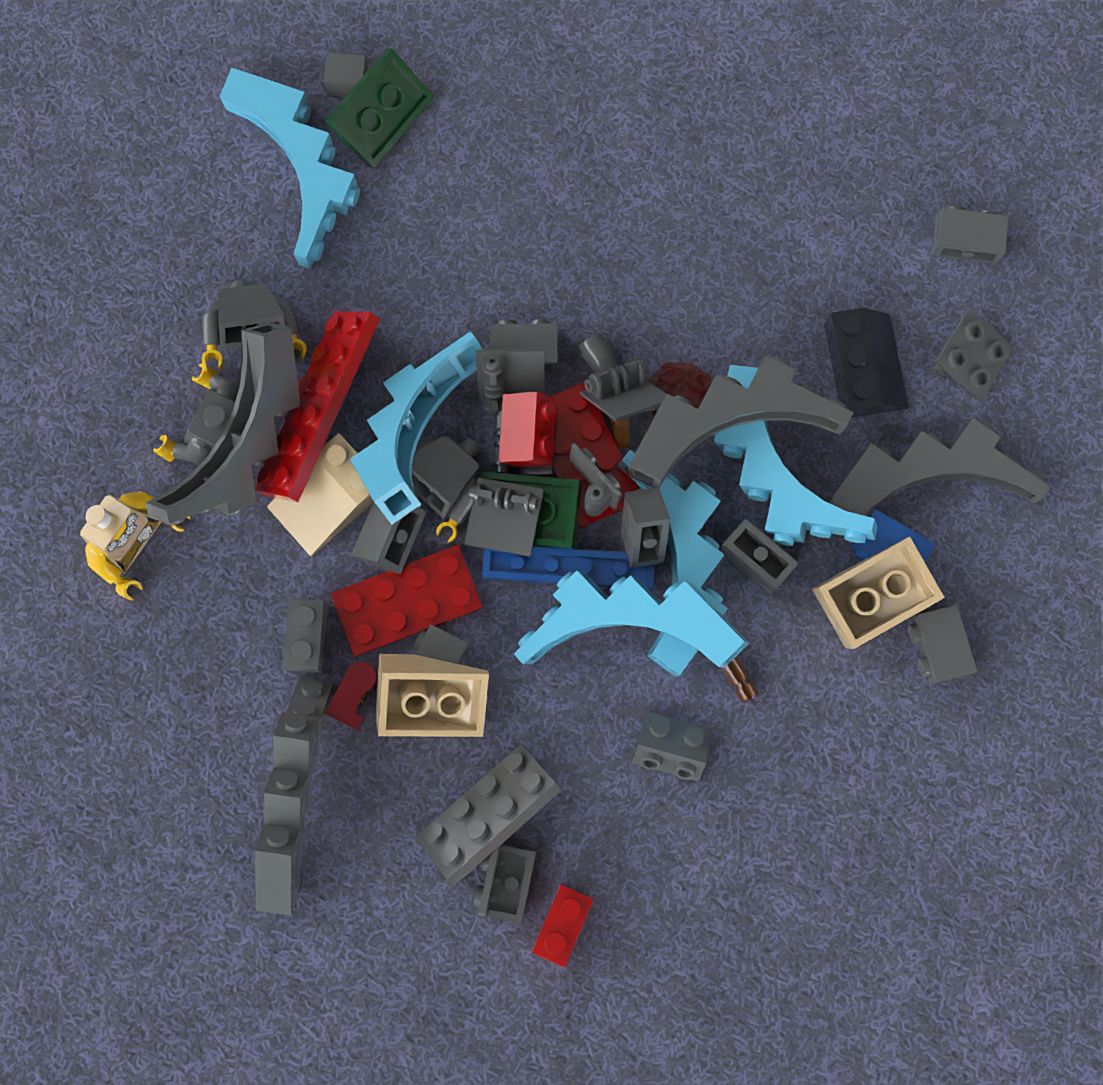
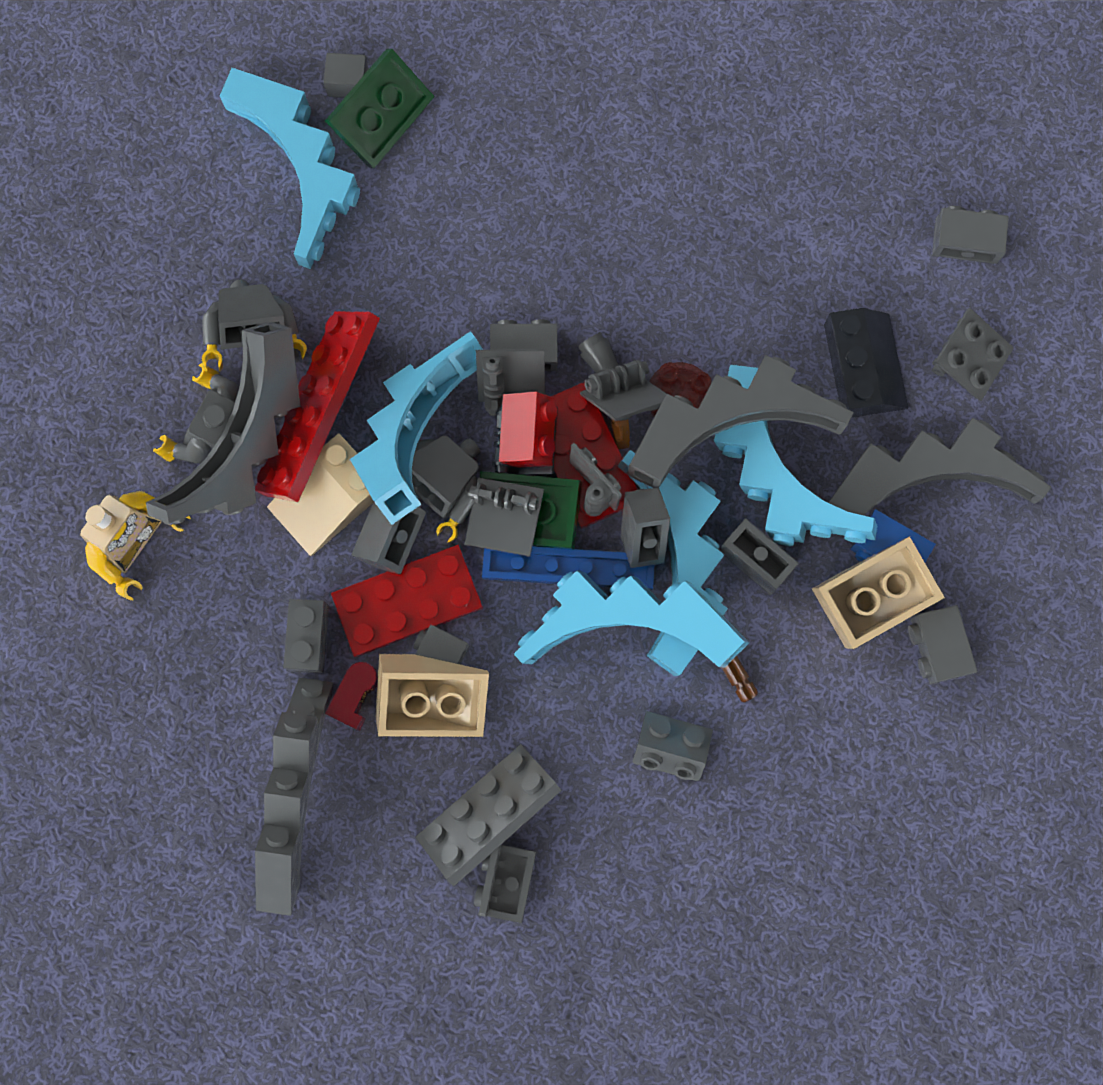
(562, 925): red brick -> none

